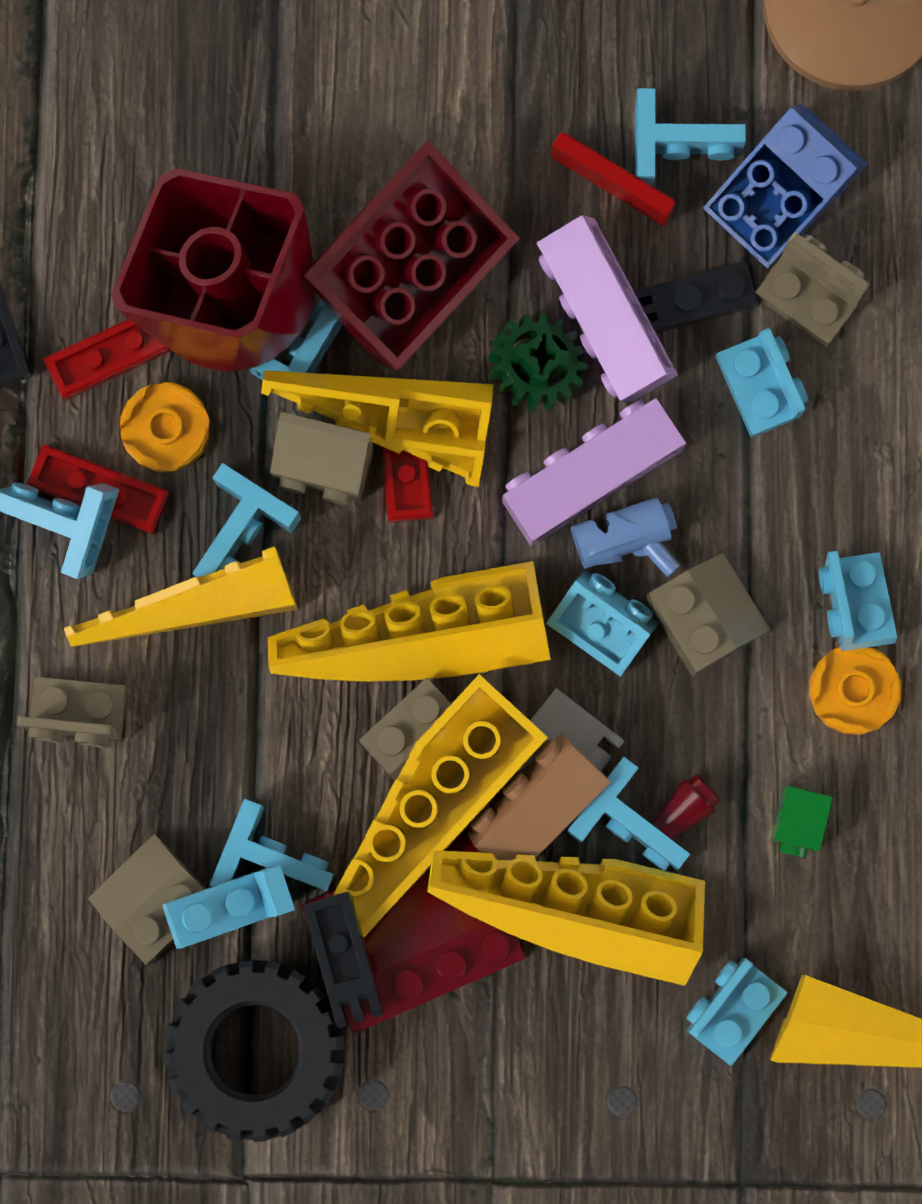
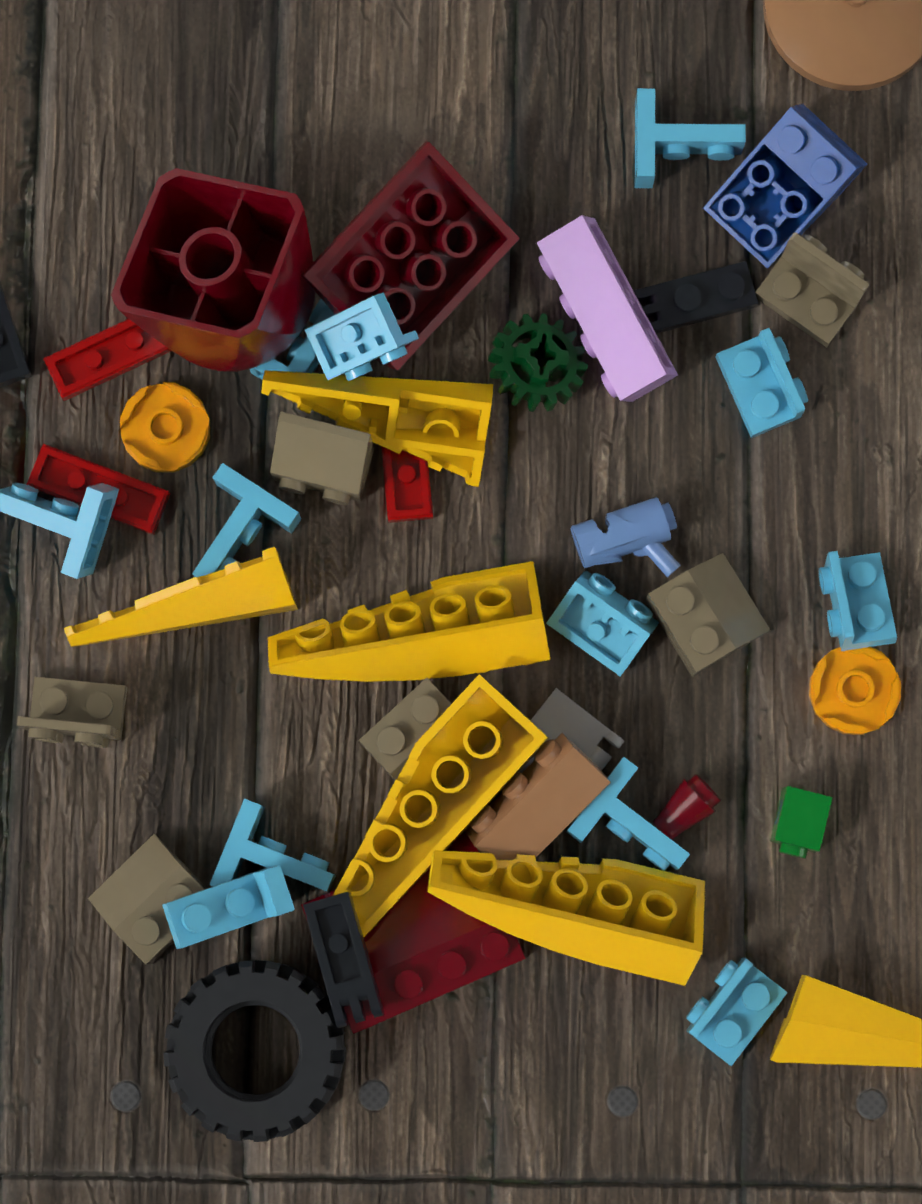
(357, 337): none -> medium azure bracket
(593, 471): lavender brick -> none
(612, 178): red tile -> none

